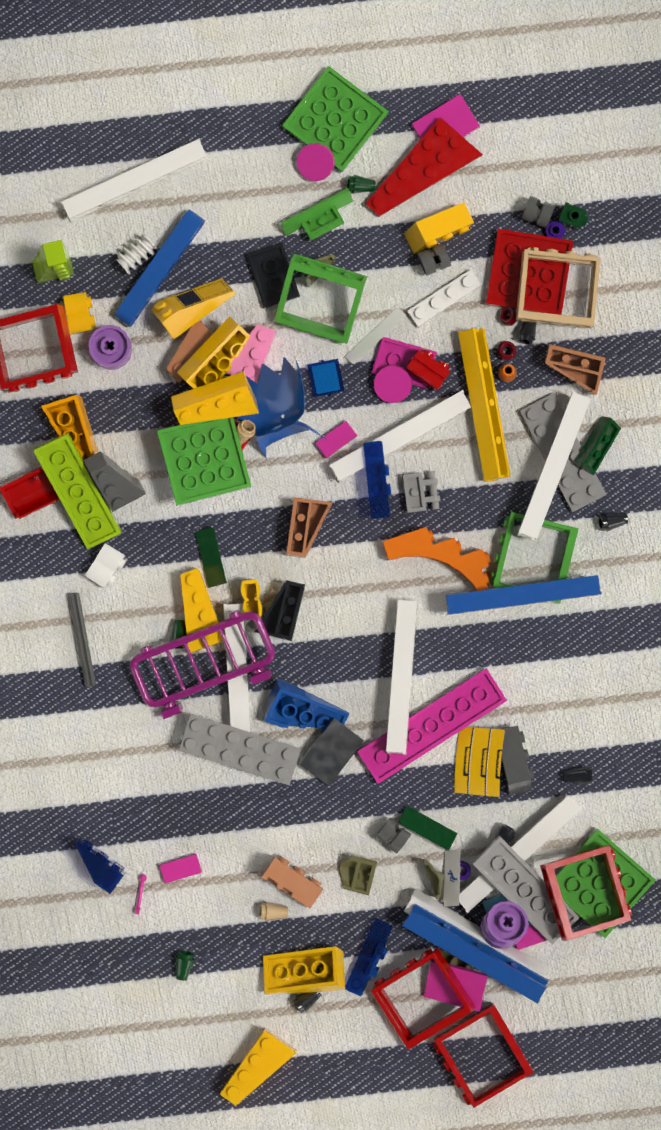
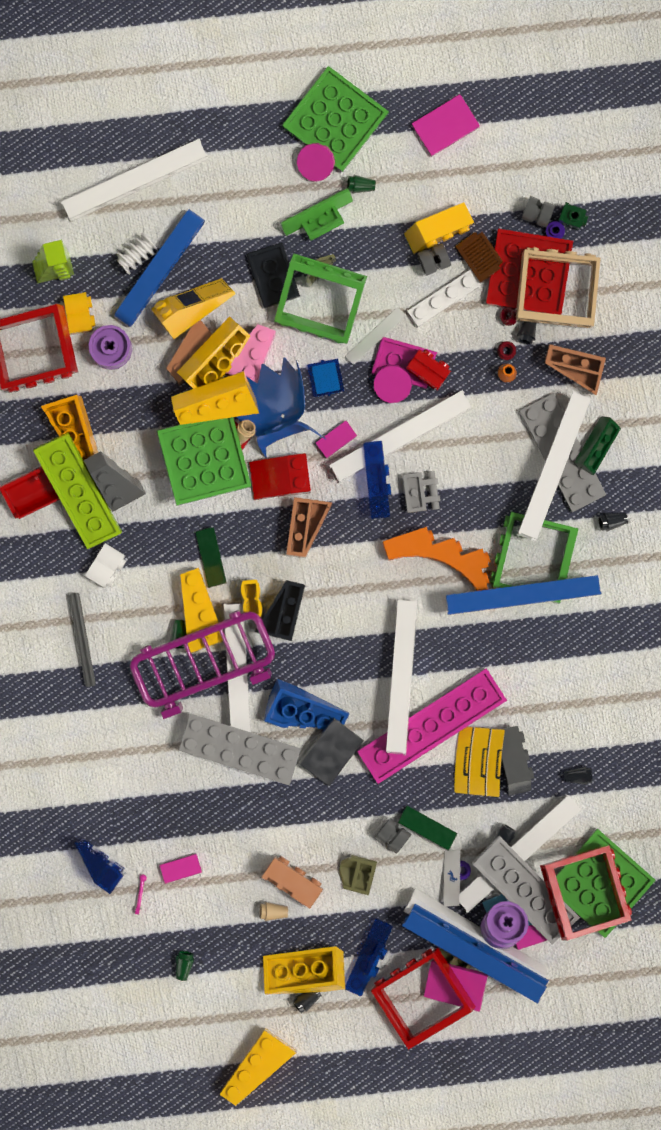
(280, 476): none -> red slope
(430, 161): red wing -> none
(436, 878): olive slope -> none
(459, 1080): red window -> none
(480, 256): none -> reddish brown window
(484, 404): yellow tile -> none

